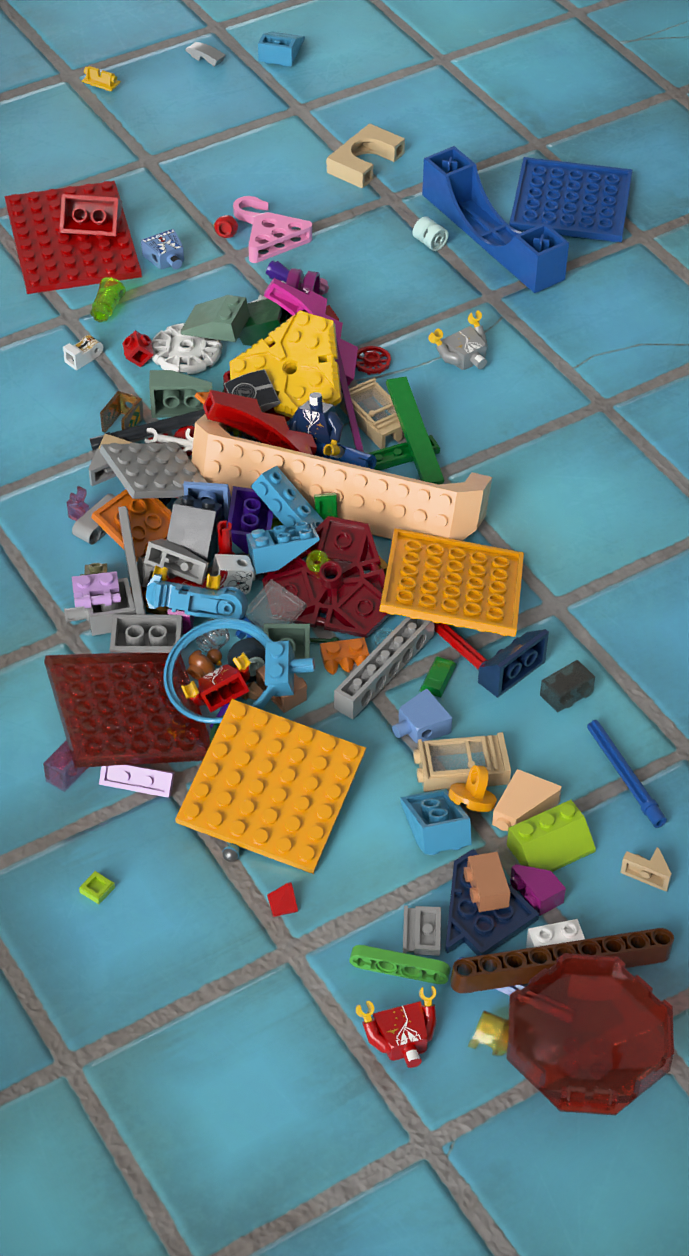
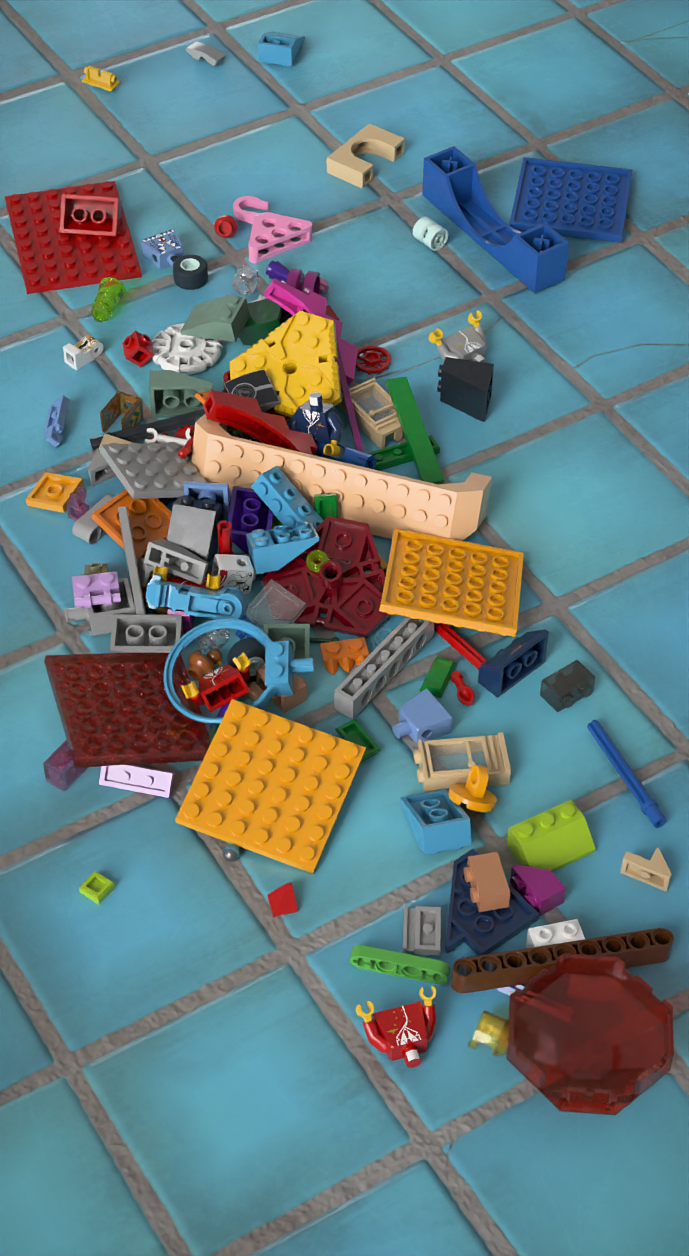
(53, 492): none -> light orange plate
(56, 420): none -> medium blue hinge
(184, 451): none -> red piece
(190, 272): none -> black wheel
(245, 280): none -> clear head
(354, 733): none -> green tile
(464, 693): none -> red piece
(466, 386): none -> black slope
(524, 798): light nougat slope -> none

